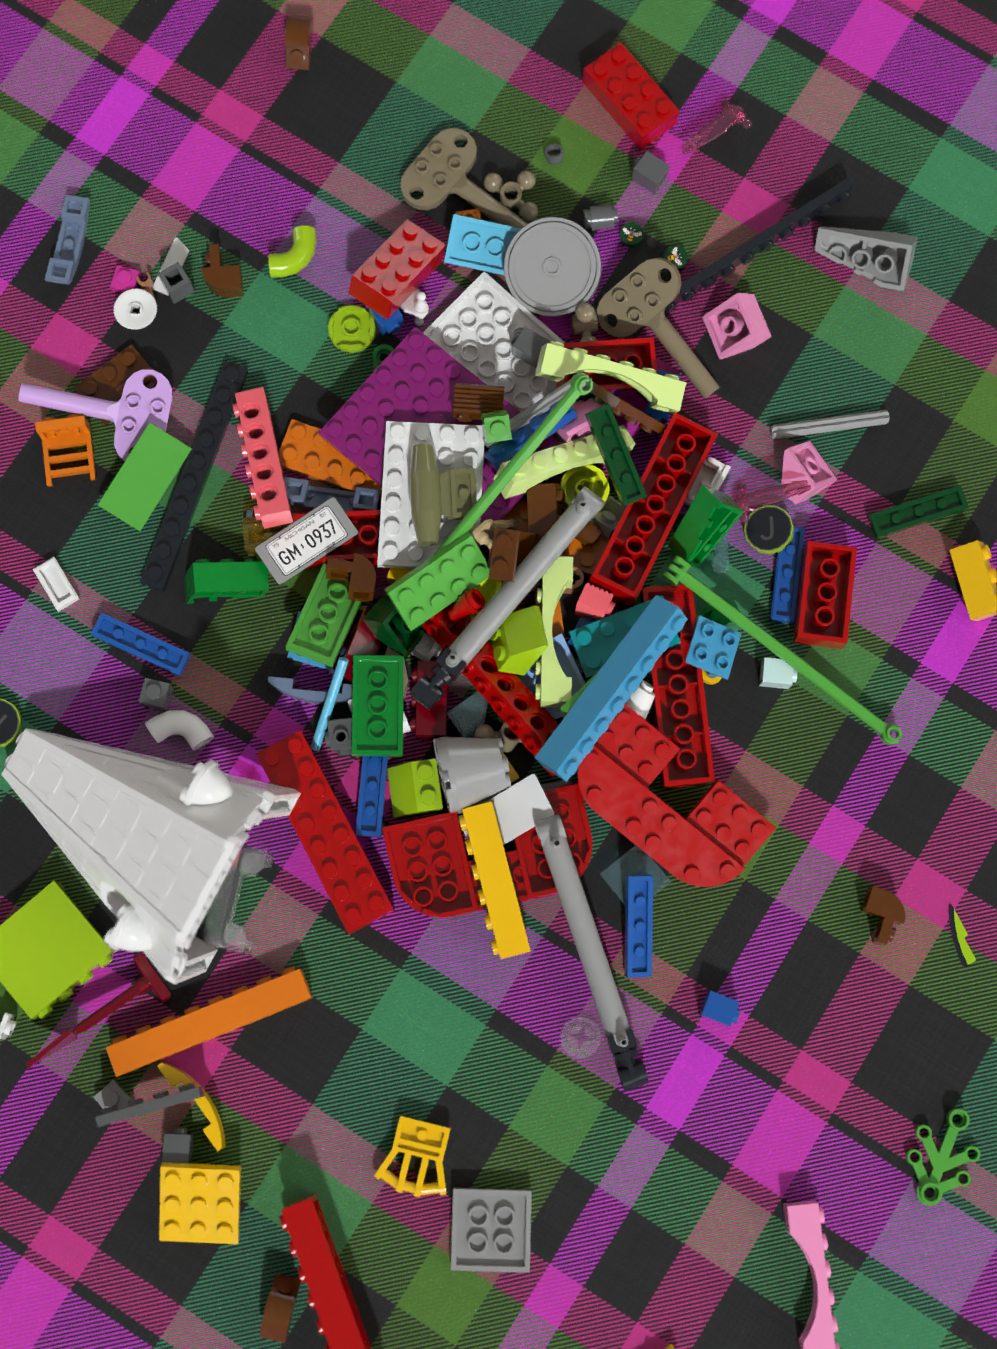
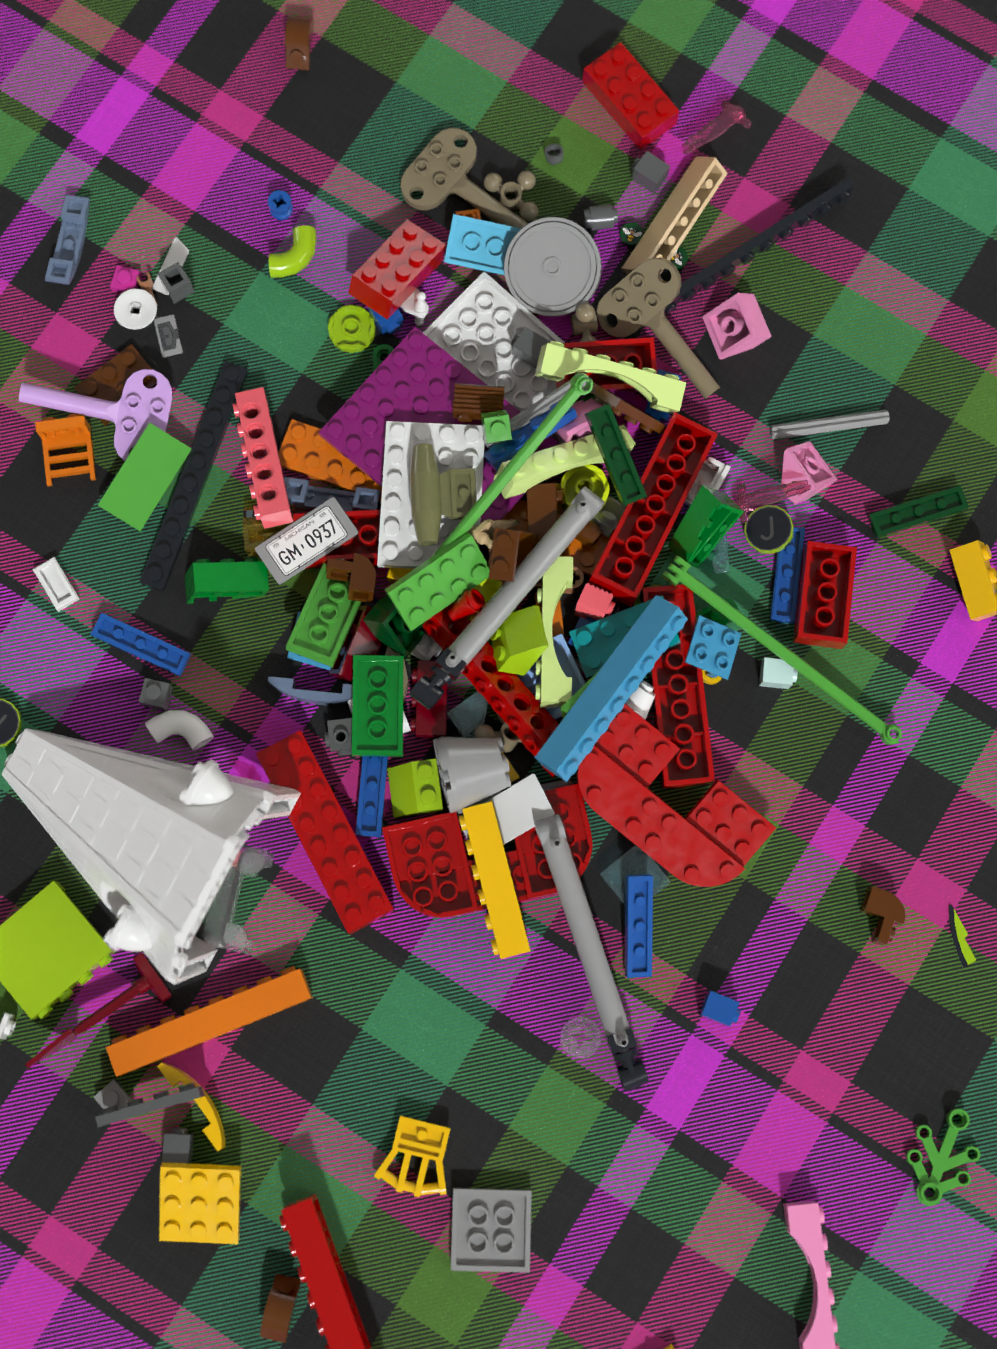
(168, 336): none -> sticker
(220, 279): reddish brown brick -> none
(283, 210): none -> blue wheel
(329, 703): medium azure bar -> none
(678, 212): none -> tan brick
(874, 254): light grey wedge -> none

